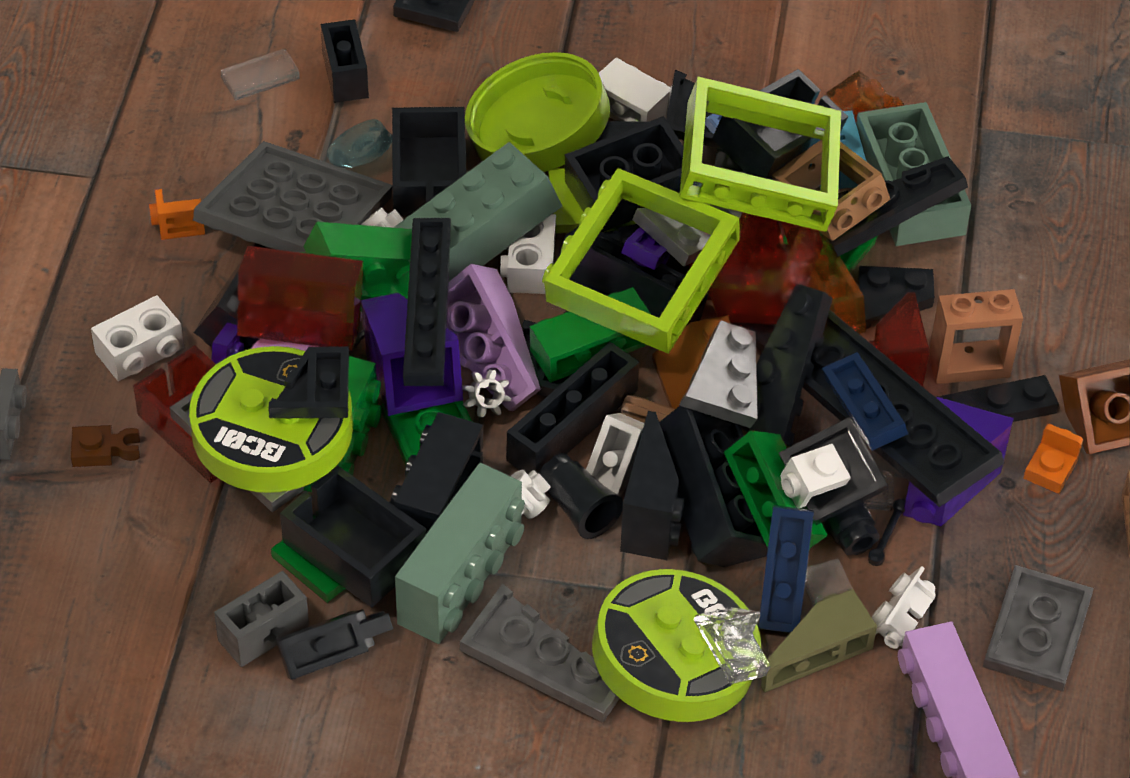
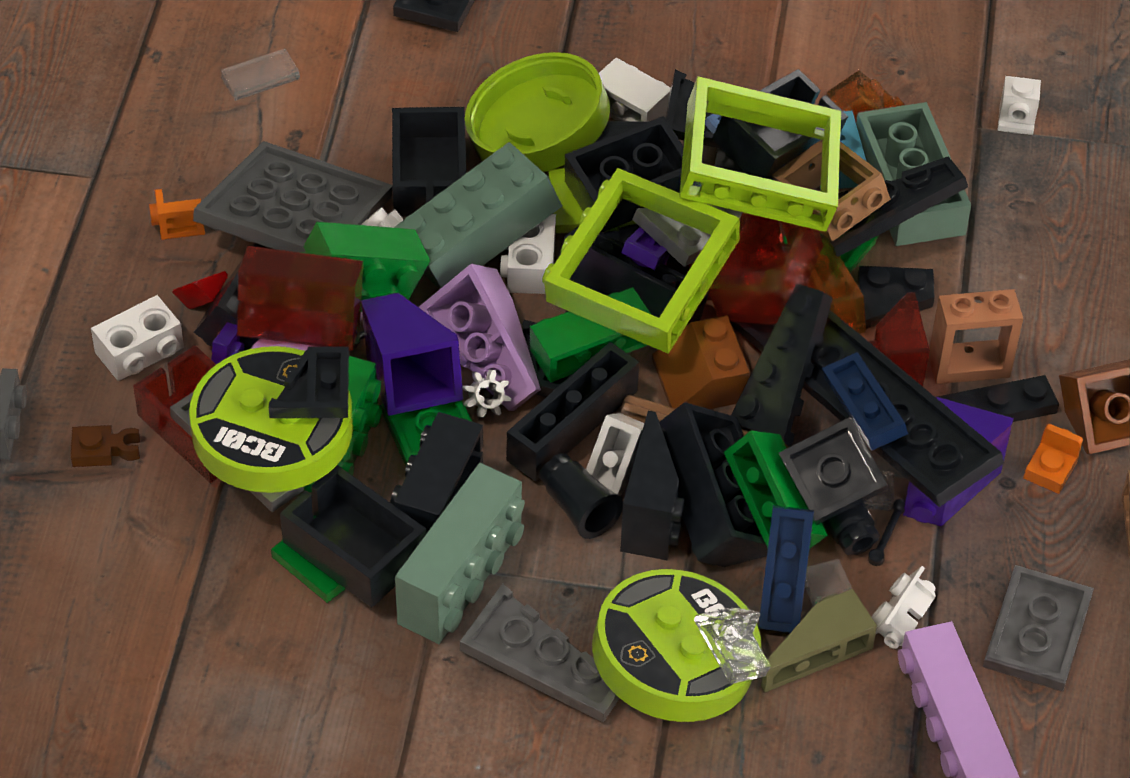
(201, 291): none -> red slope
(260, 616): dark grey brick -> none
(330, 641): black hinge -> none
(344, 61): black brick -> none
(360, 144): clear light blue hat -> none
(427, 302): black tile -> none
(533, 492): white gear -> none
(726, 377): wing -> none
(813, 474): white bracket -> none
(1019, 105): none -> white brick

